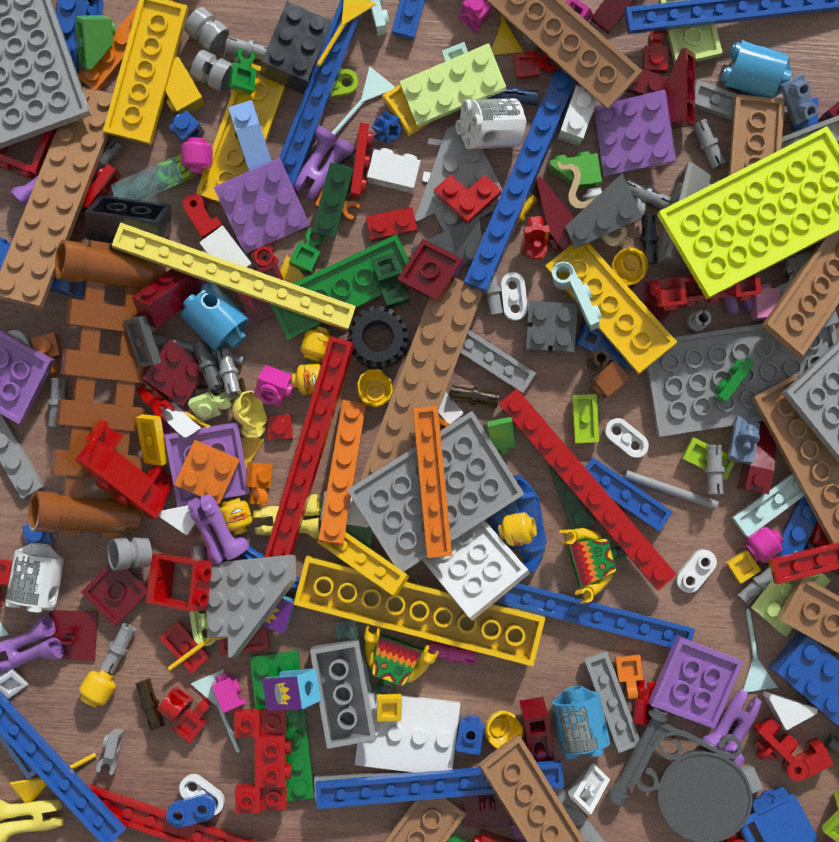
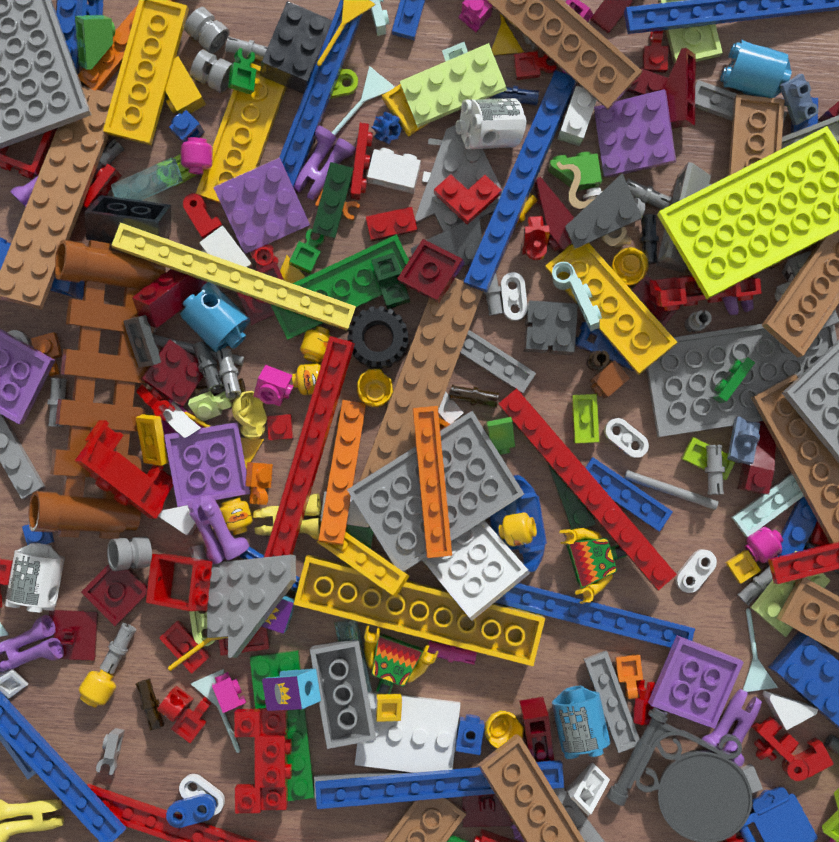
(31, 788): yellow piece -> none
(206, 471): orange plate -> none
(250, 134): light blue slope -> none
(708, 144): light grey pin -> none
(764, 302): bright pink brick -> none

